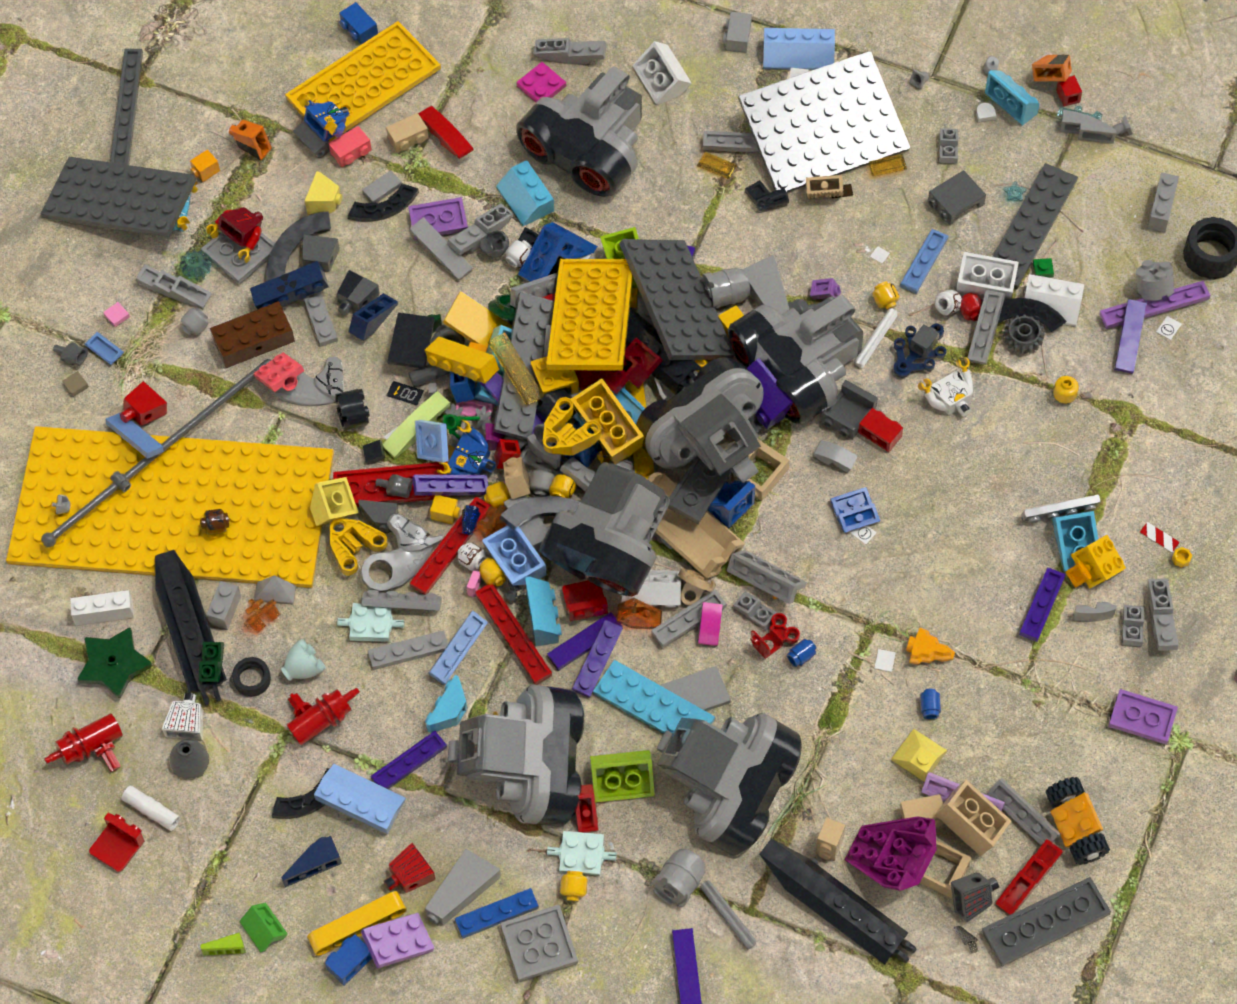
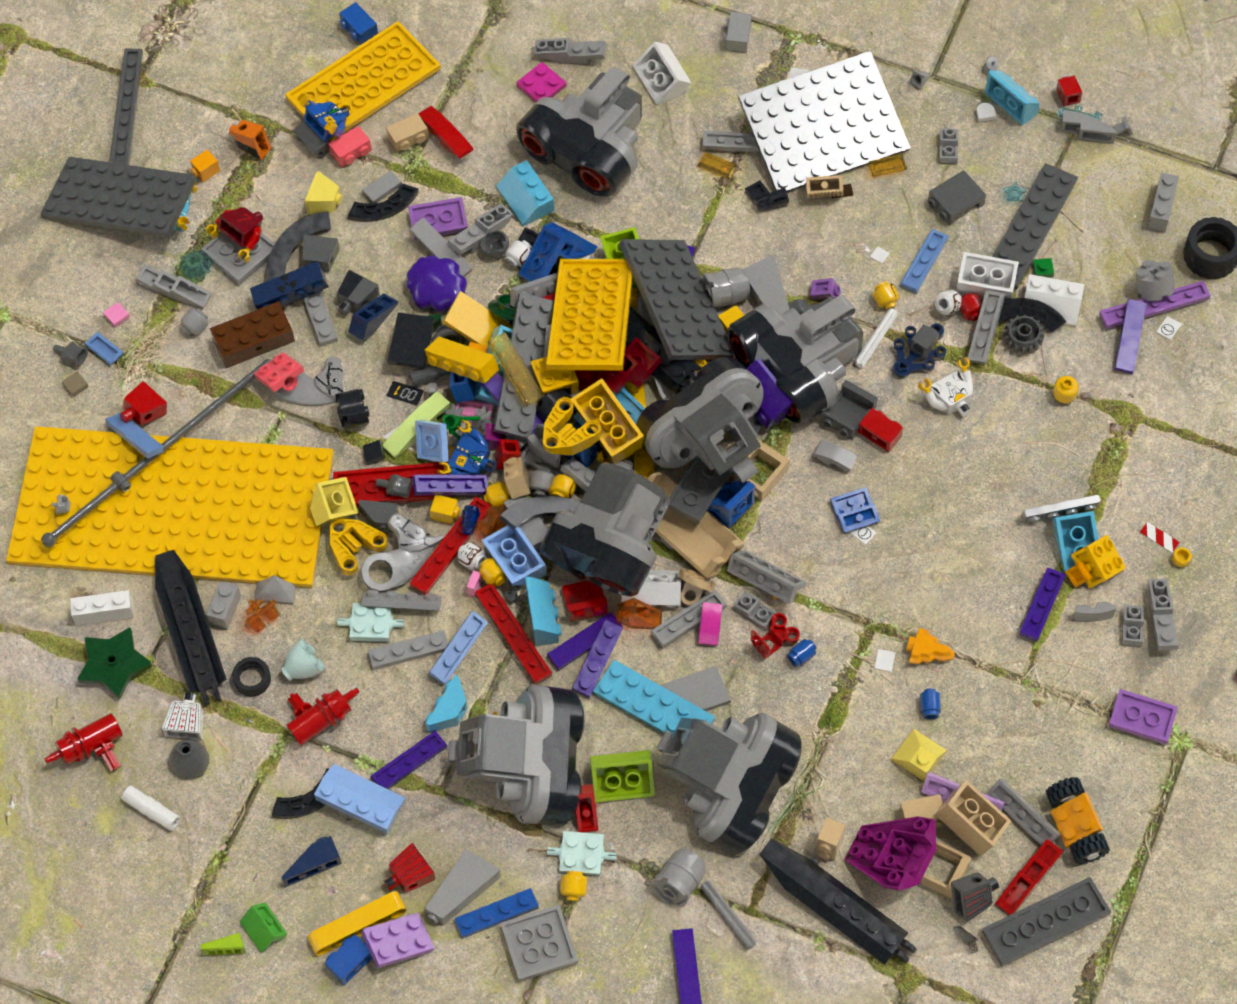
(117, 842): red bracket -> none
(212, 662): dark green slope -> none
(214, 521): reddish brown head -> none
(435, 282): none -> dark purple piece
(798, 48): light blue slope -> none
(1055, 68): orange torso -> none

